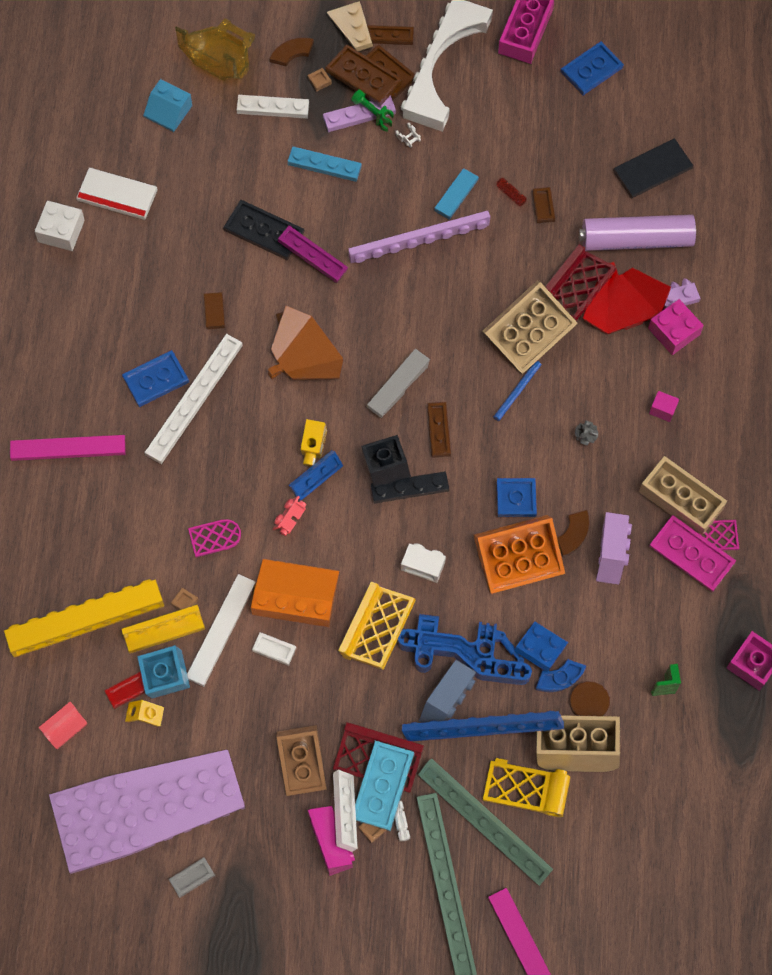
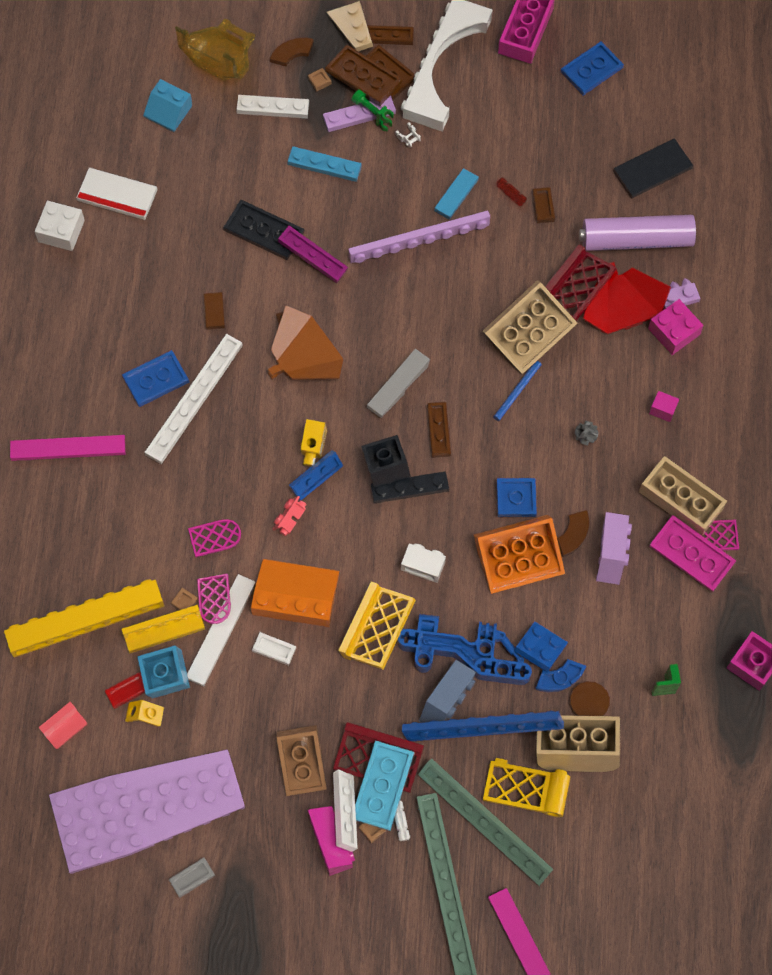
(200, 593): none -> dark pink window

